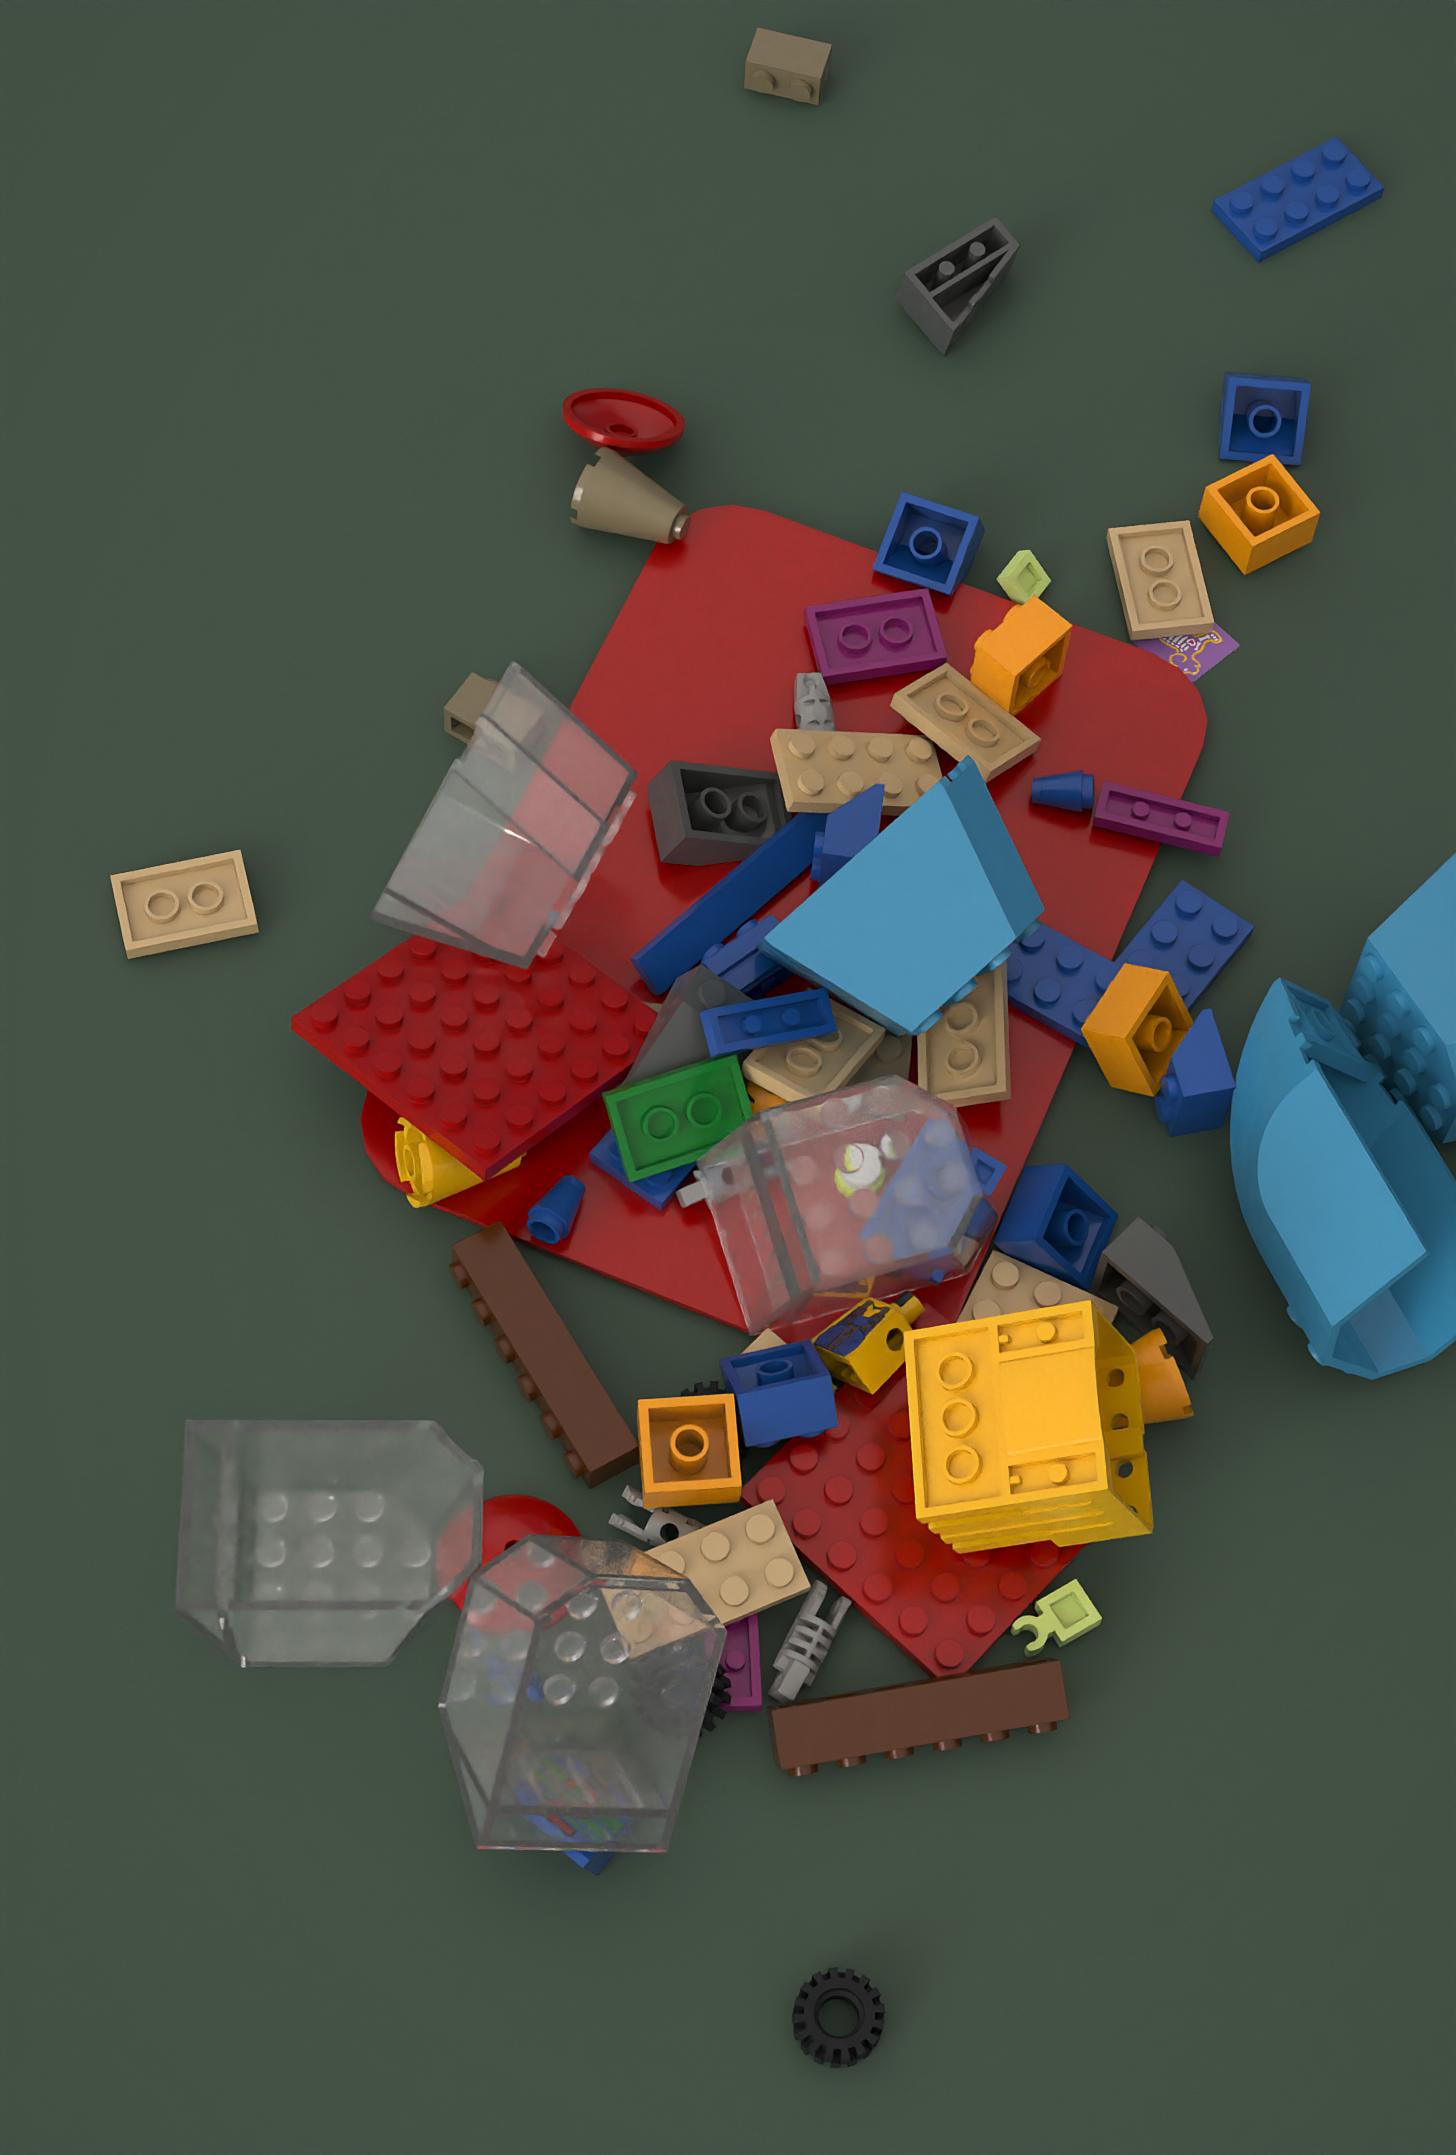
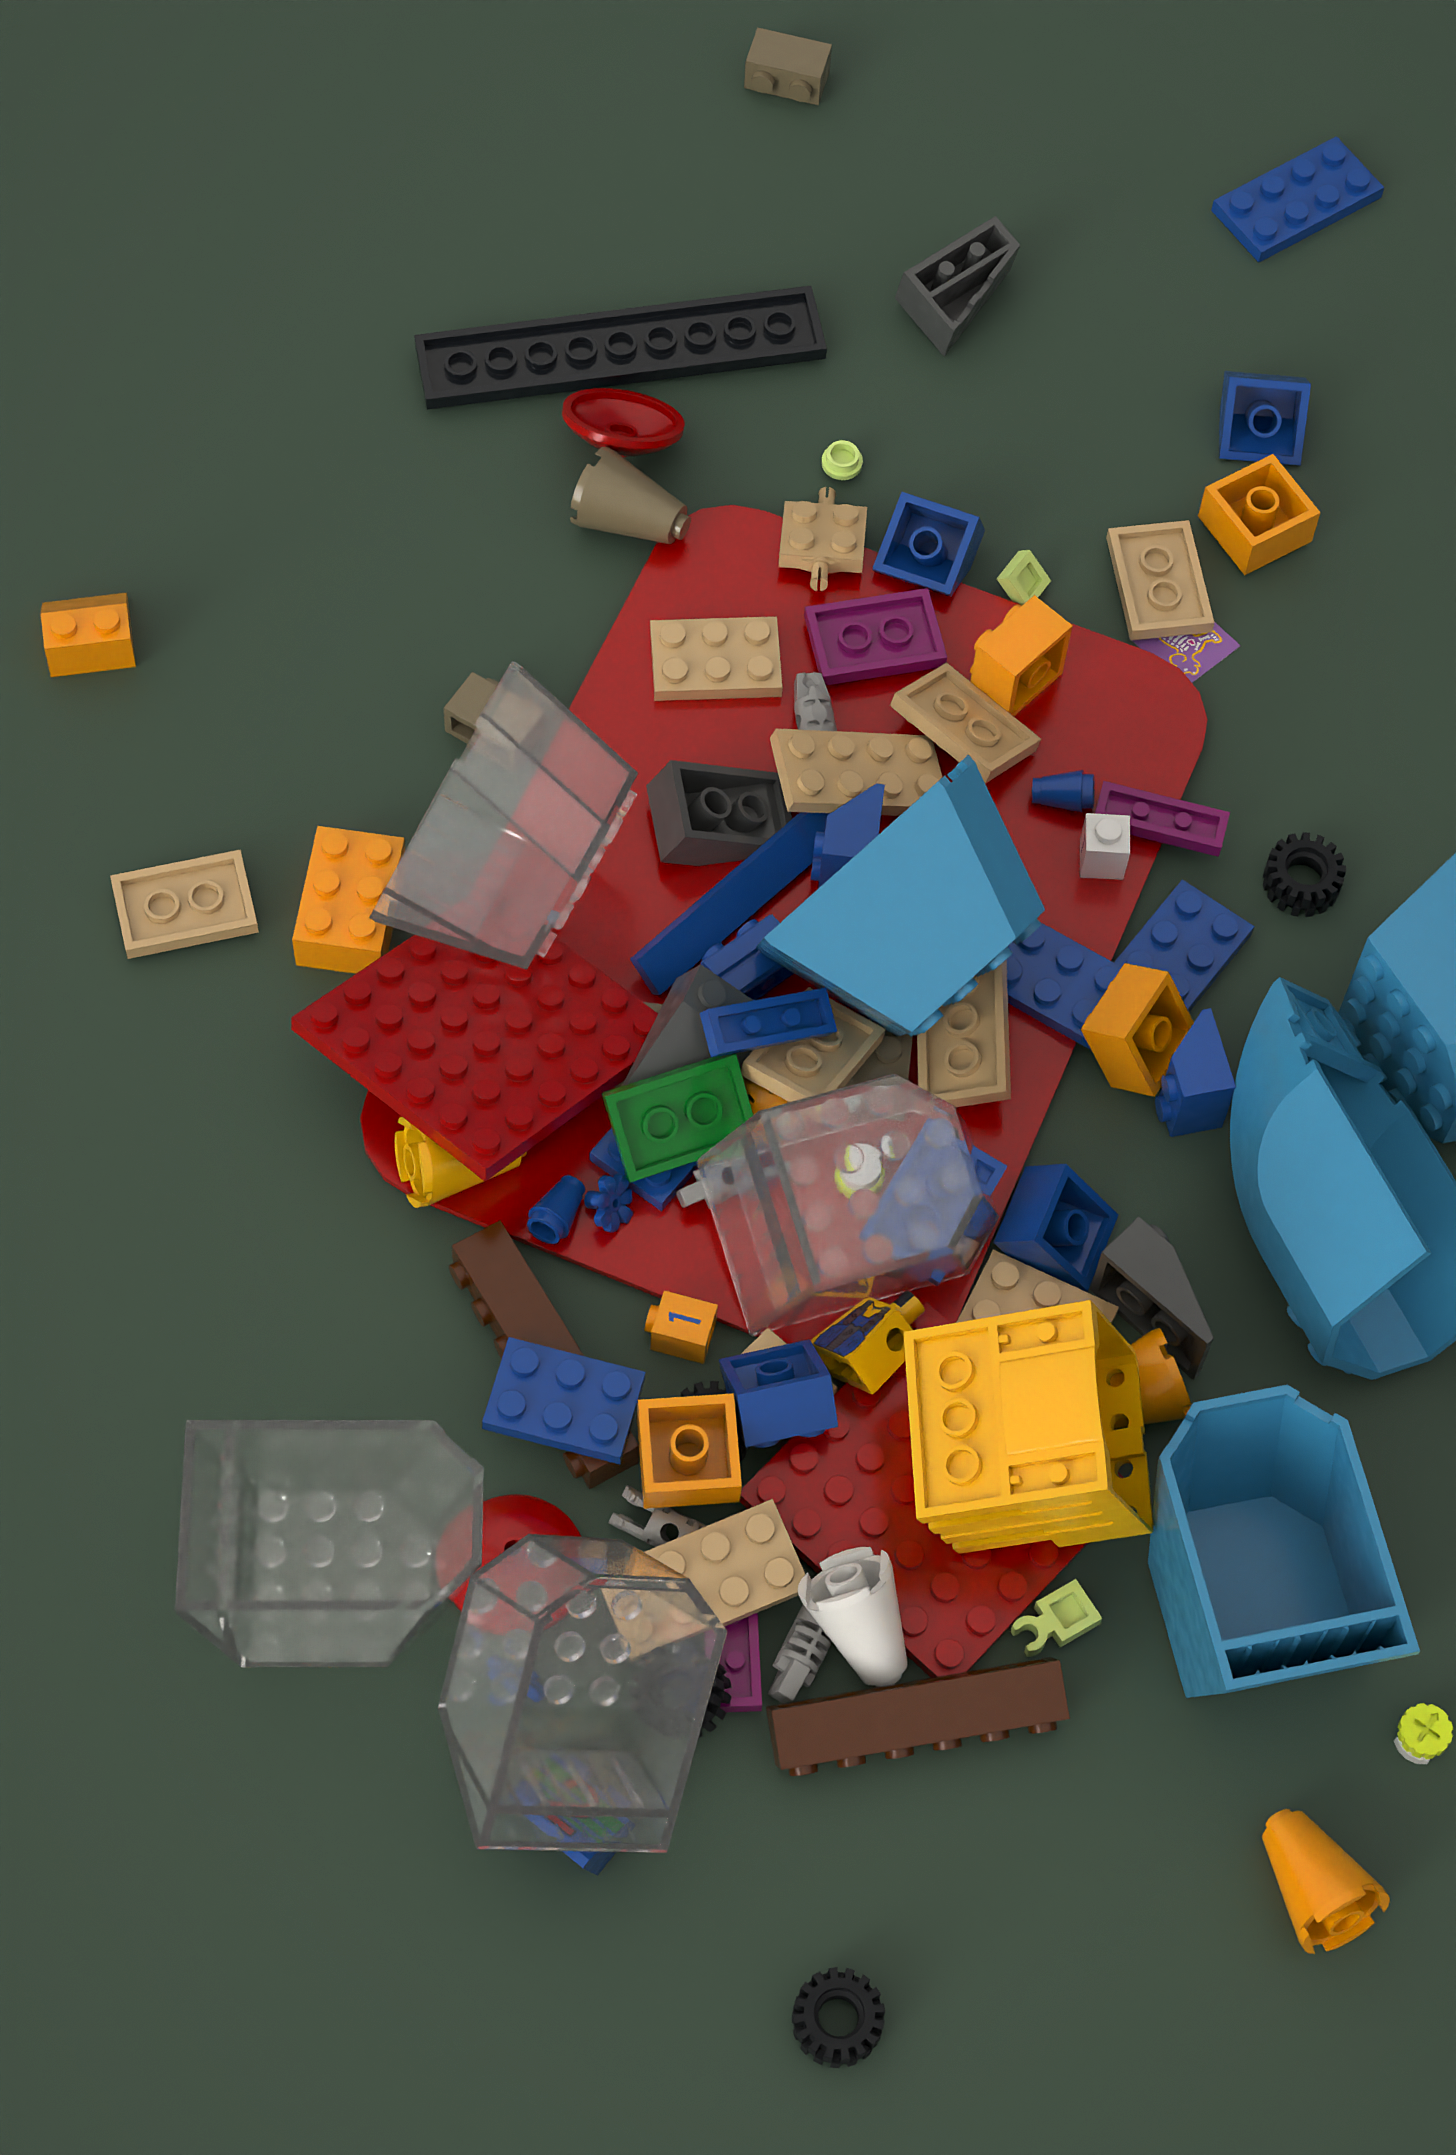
(87, 634): none -> light orange slope
(338, 897): none -> light orange brick
(564, 1400): none -> blue plate
(610, 1202): none -> blue plant
(619, 347): none -> black plate
(681, 1326): none -> light orange brick
(715, 658): none -> tan plate
(823, 537): none -> tan plate
(842, 460): none -> yellowish green plate
(859, 1612): none -> white cone
(1104, 846): none -> white brick
(1270, 1547): none -> dark azure windscreen
(1300, 895): none -> black tyre
(1320, 1882): none -> light orange cone
(1423, 1733): none -> neon yellow piece

